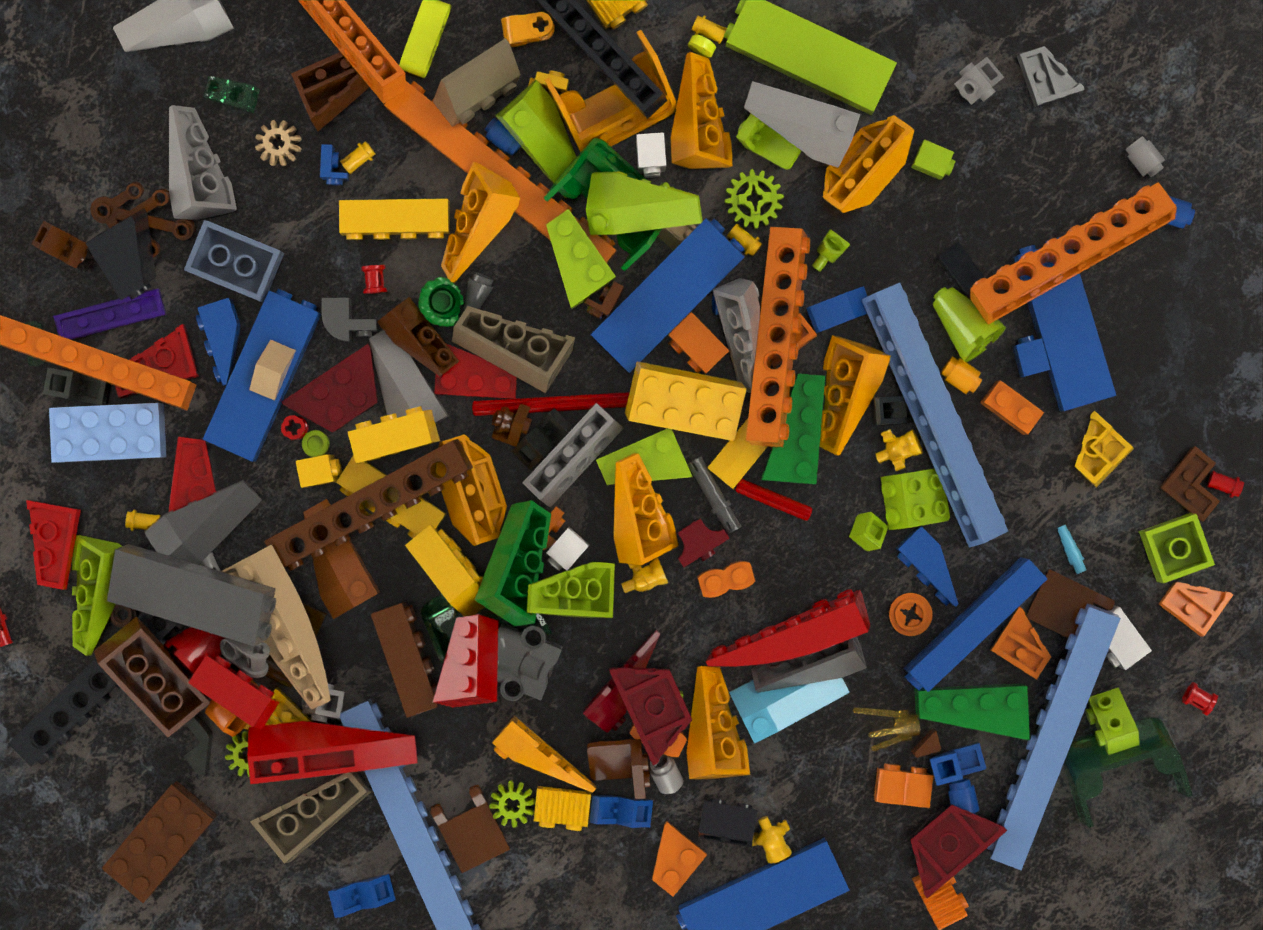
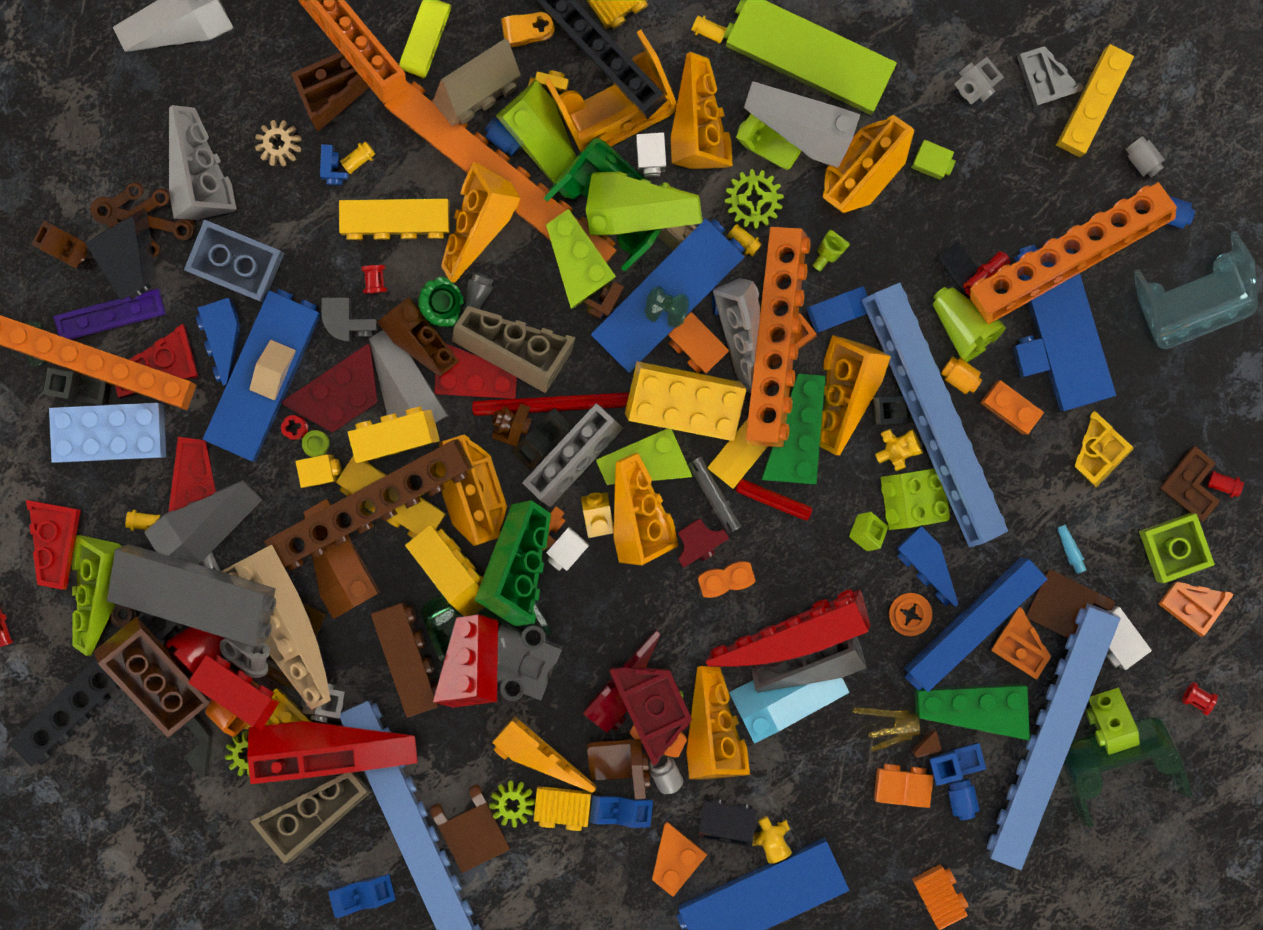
(159, 841): reddish brown brick -> none
(232, 93): clear green leg -> none
(575, 593): lime wedge -> none
(597, 514): none -> yellow bracket
(646, 577): yellow piece -> none
(659, 301): none -> piece
(702, 45): neon yellow tile -> none
(951, 844): dark red wing -> none
(988, 269): none -> red pin
(1095, 100): none -> yellow brick
(1204, 303): none -> clear light blue windscreen

